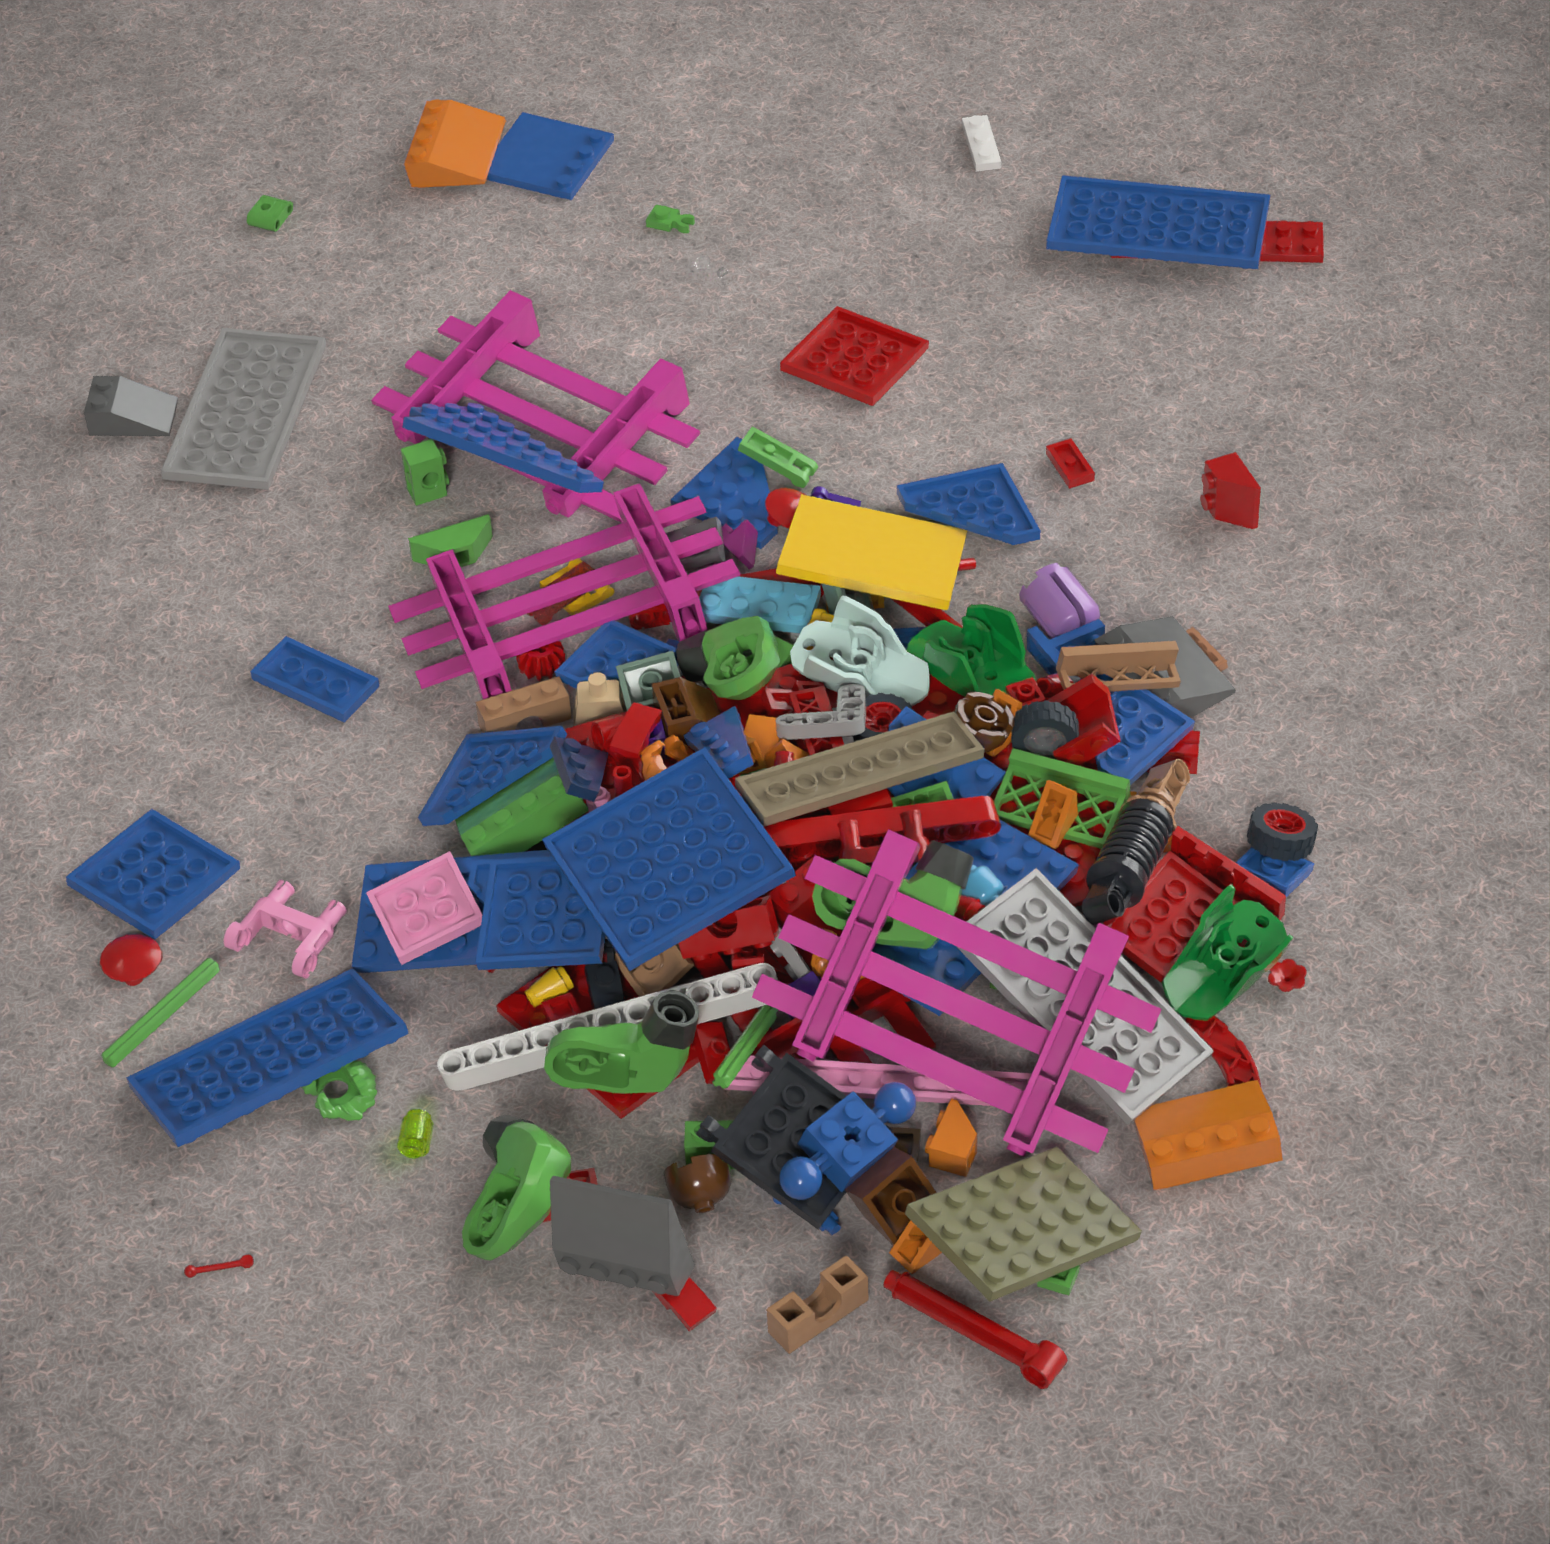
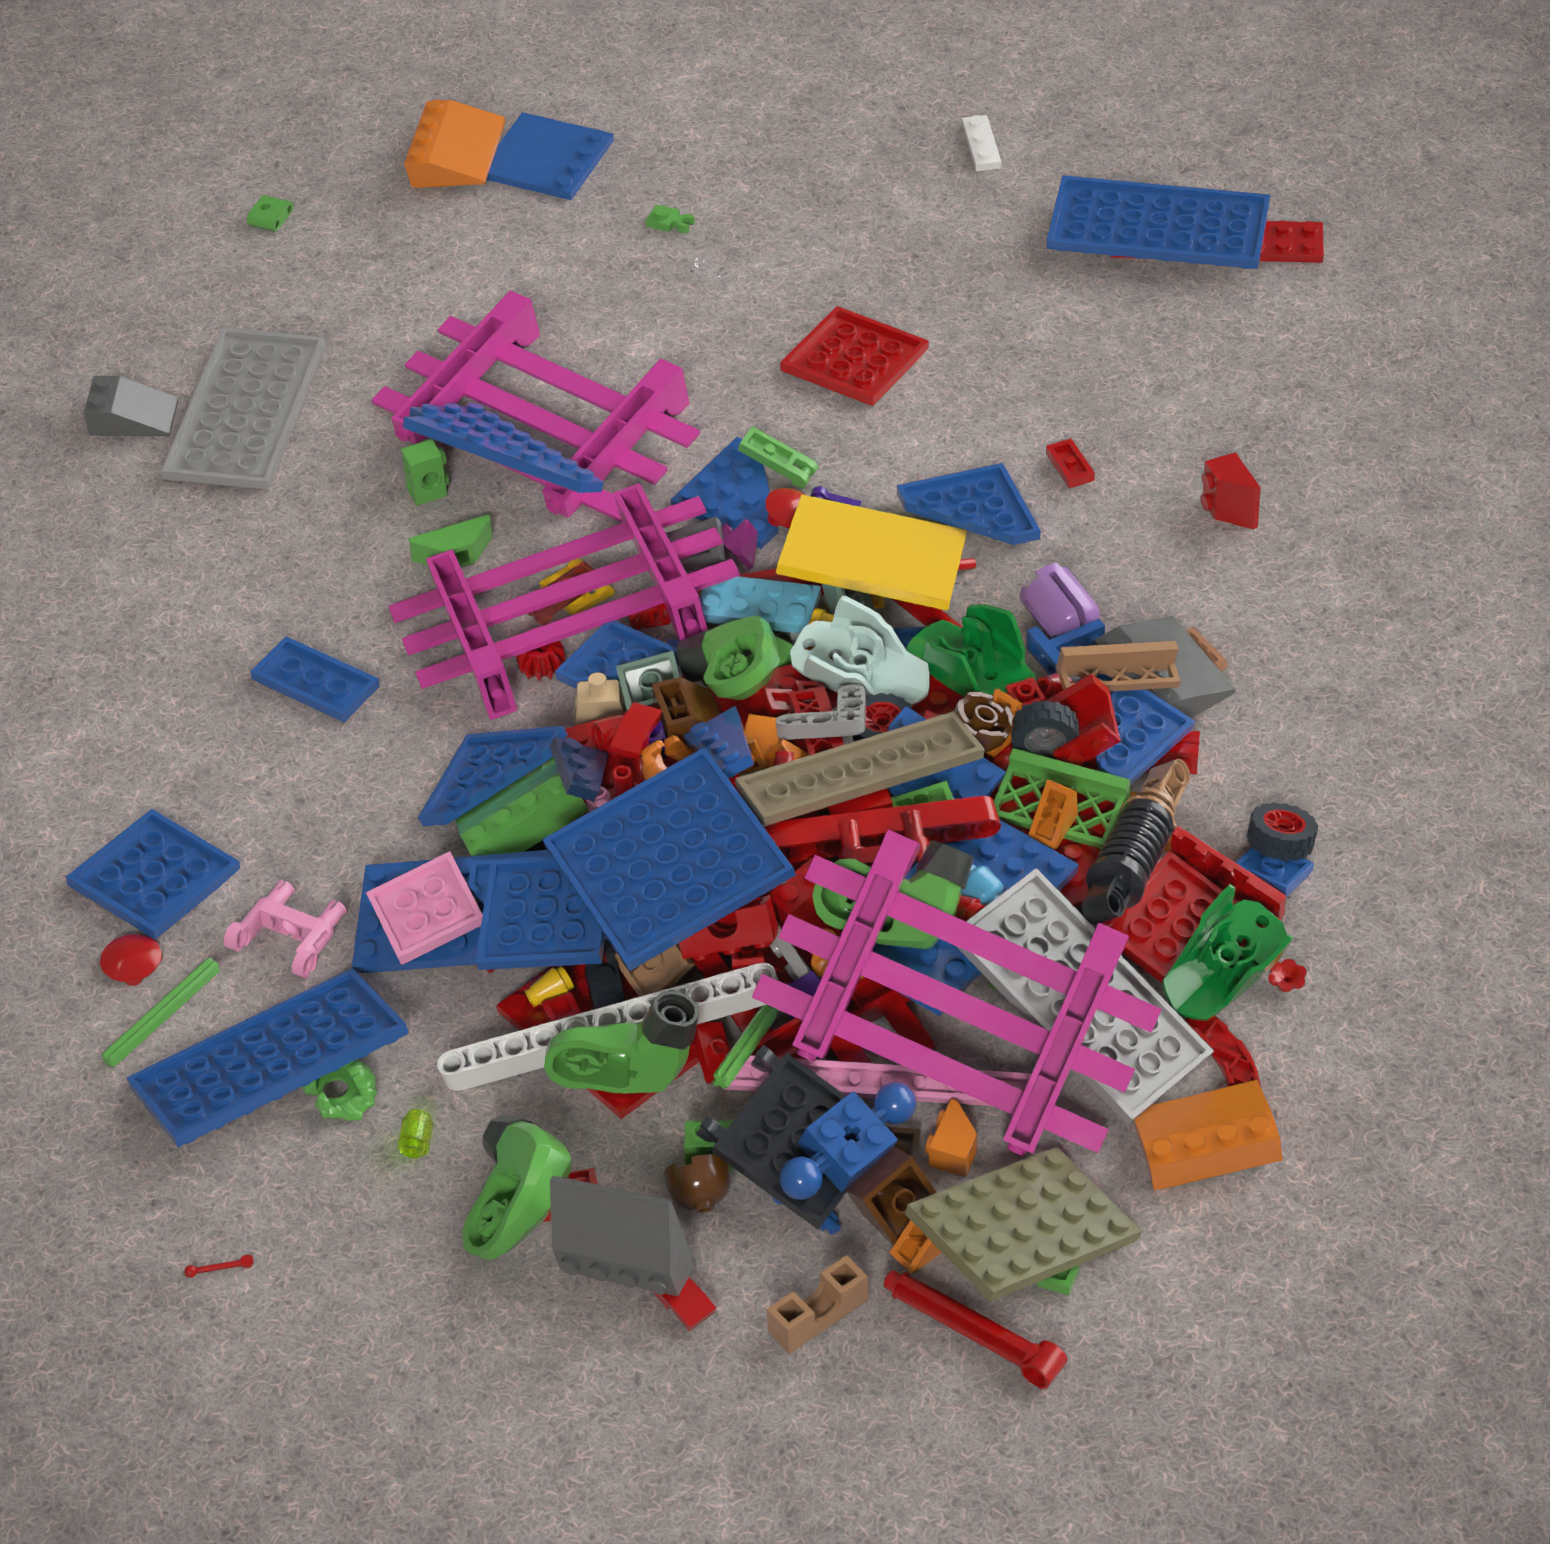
(544, 699): medium nougat arch -> none

